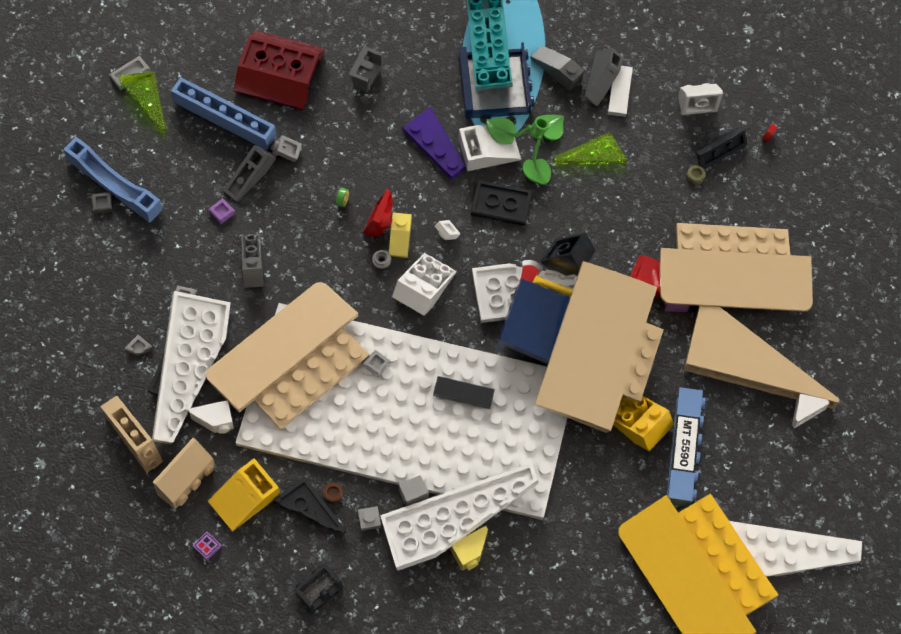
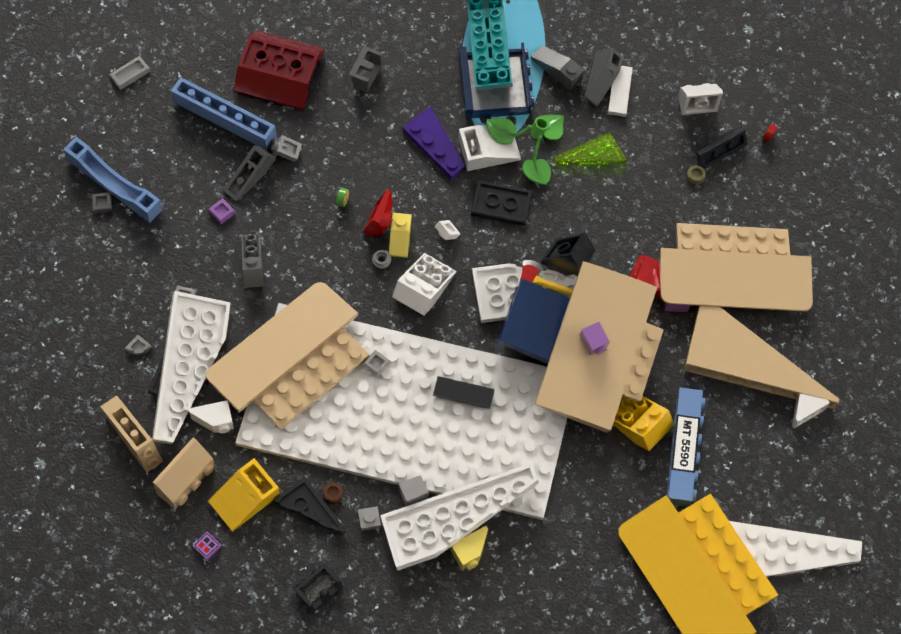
(145, 92): clear neon green wing -> none
(595, 338): none -> medium lavender brick

